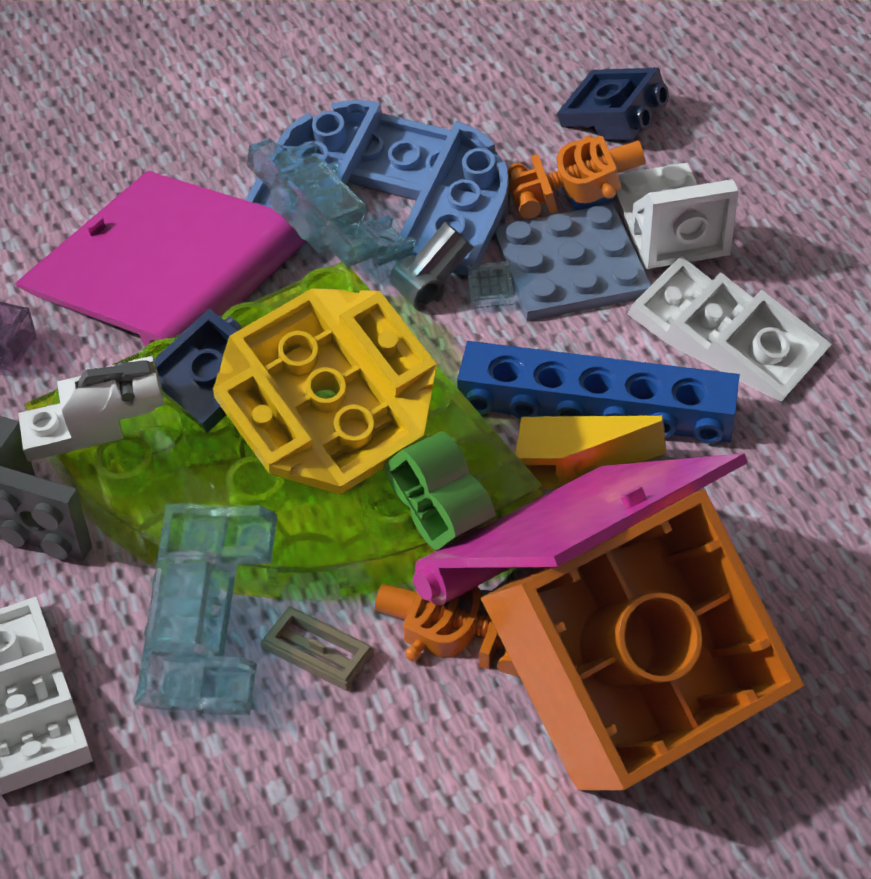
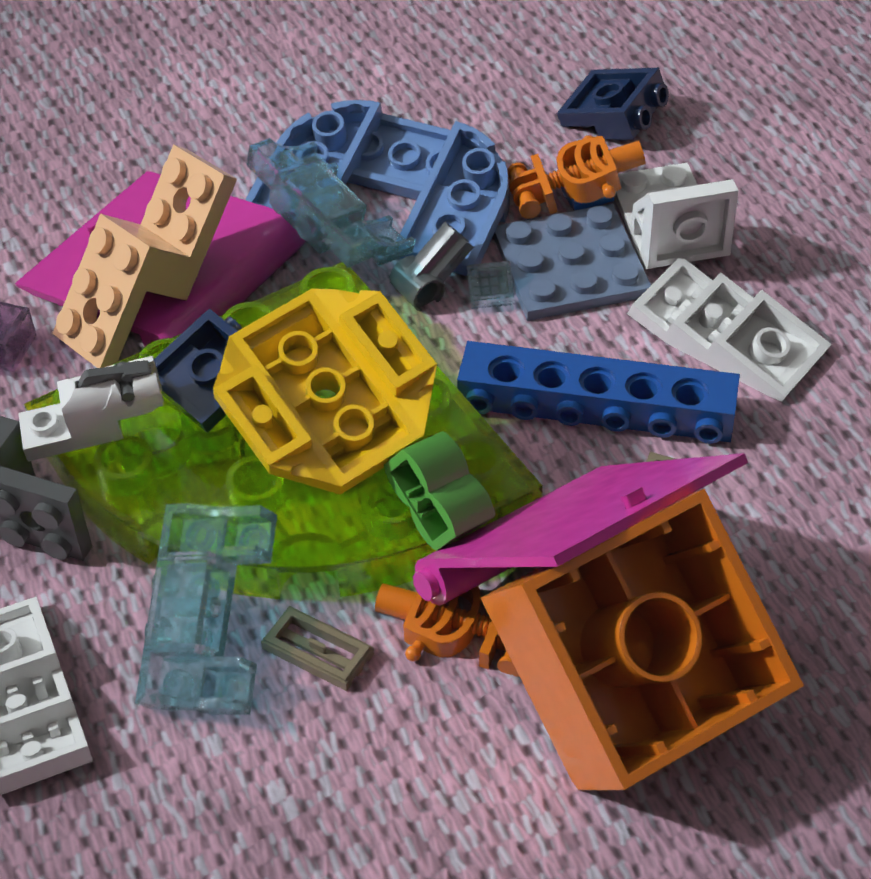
(150, 256): none -> light nougat bracket
(571, 446): yellow slope -> none

